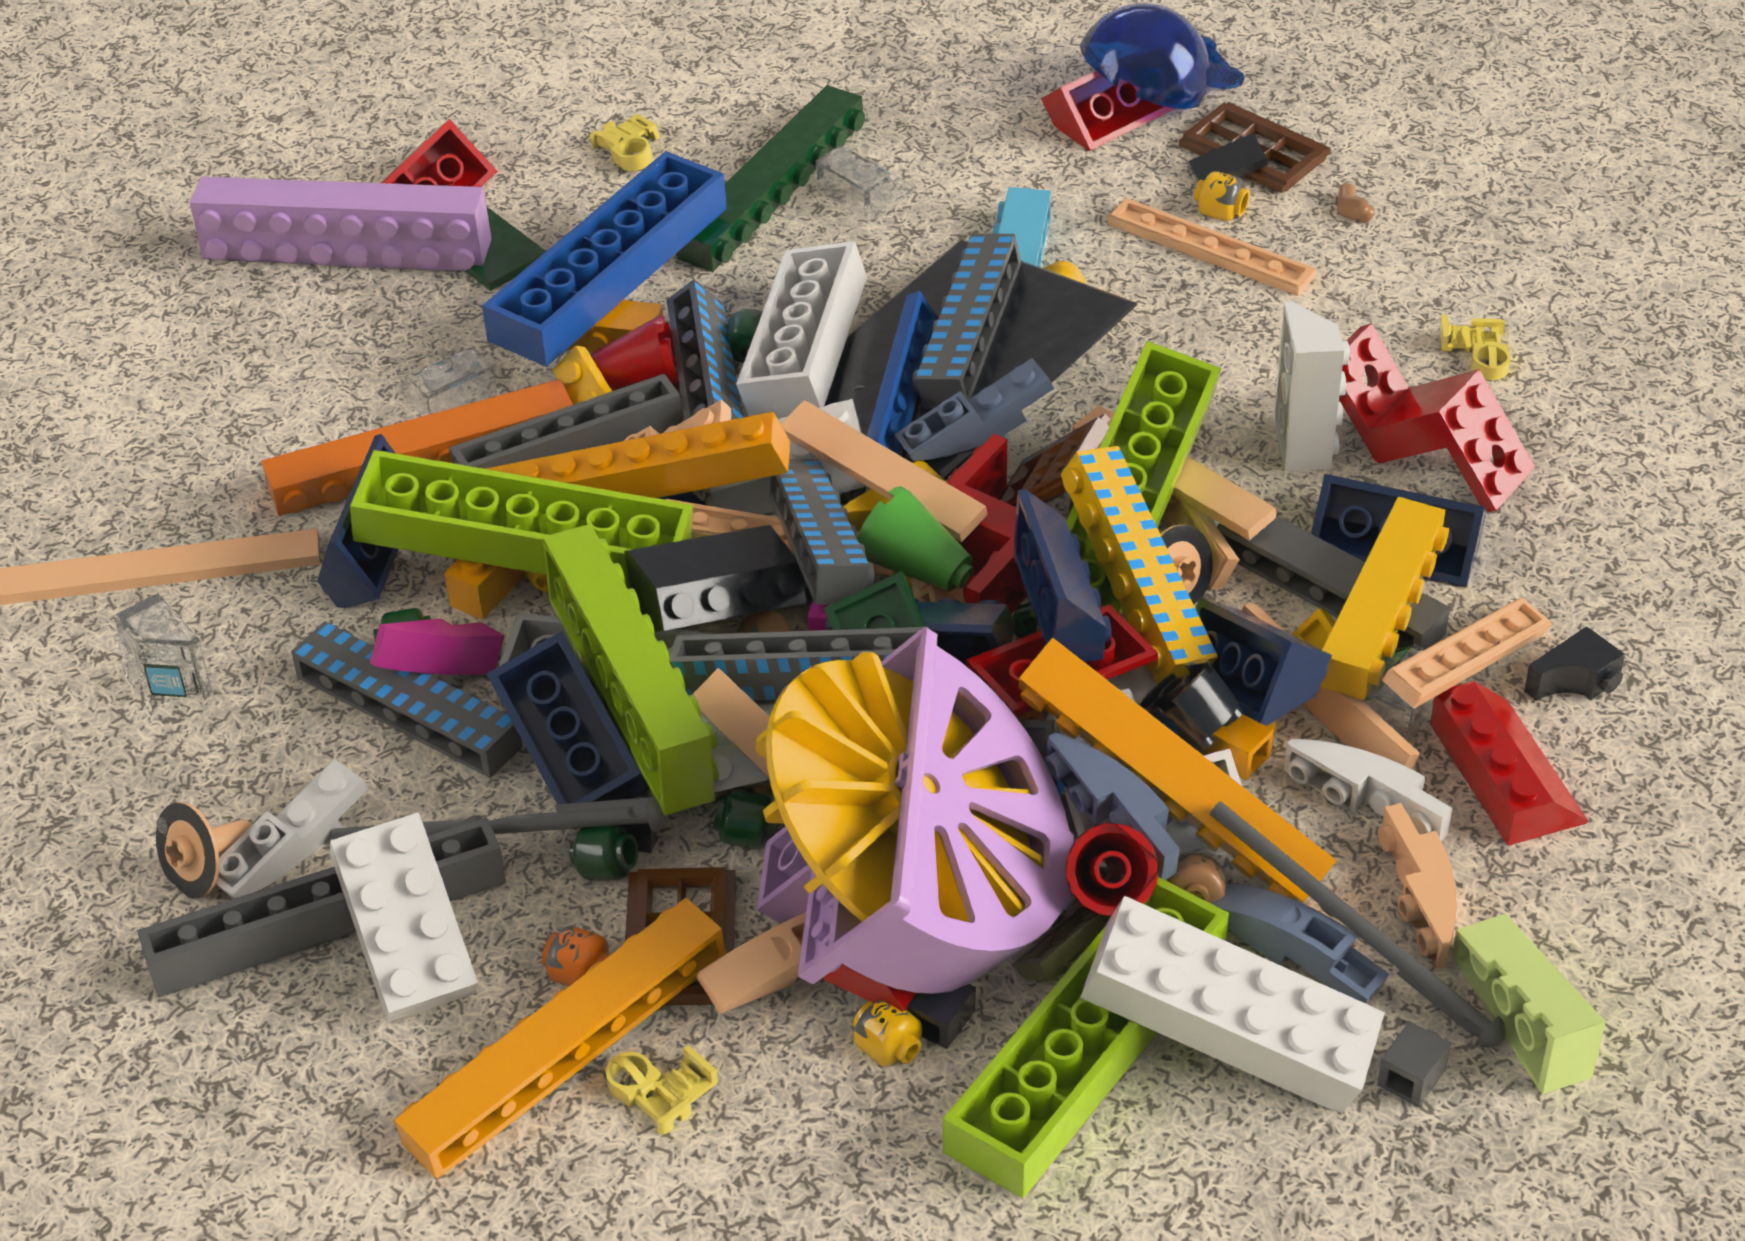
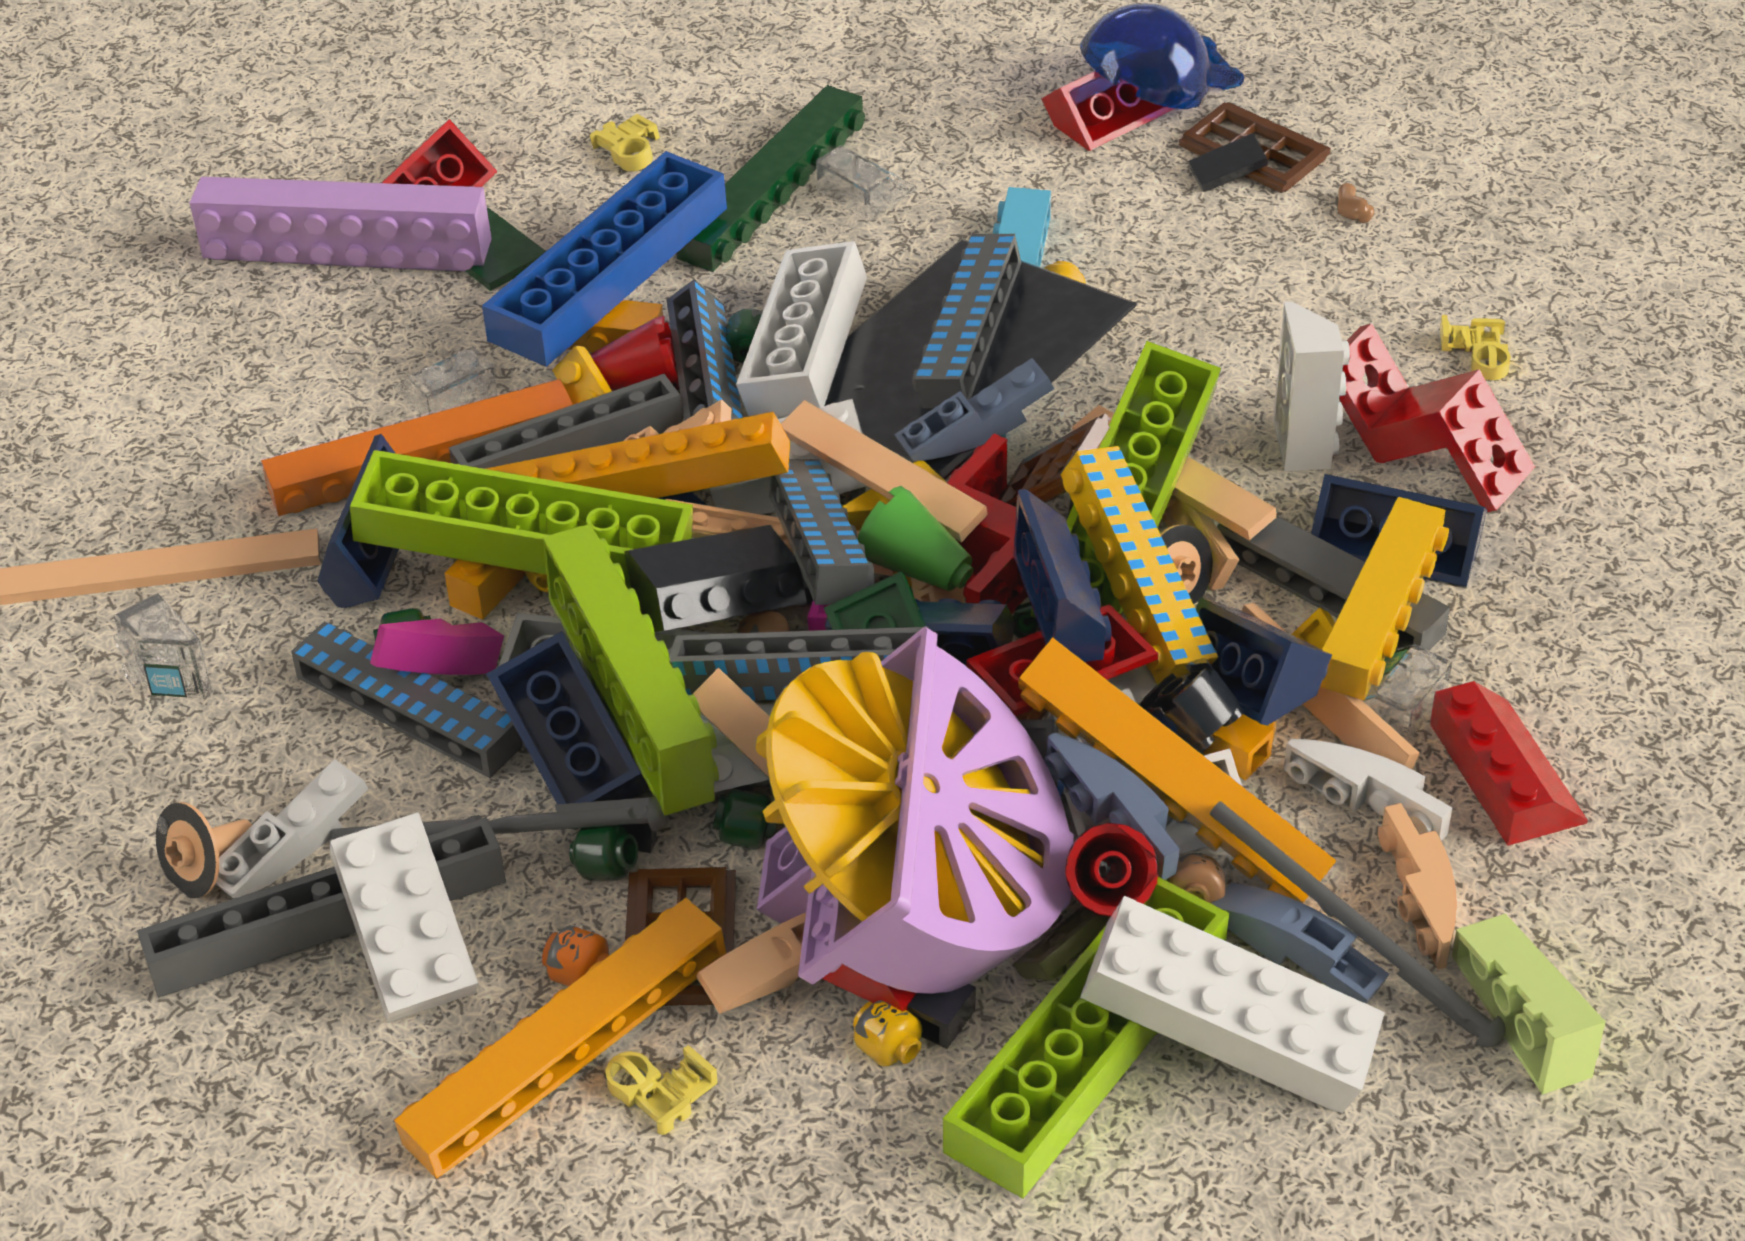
(896, 395): blue plate -> none
(1212, 246): light nougat tile -> none
(1222, 196): yellow head -> none
(1414, 1063): dark grey brick -> none
(1466, 652): light nougat tile -> none
(1579, 665): black arch -> none

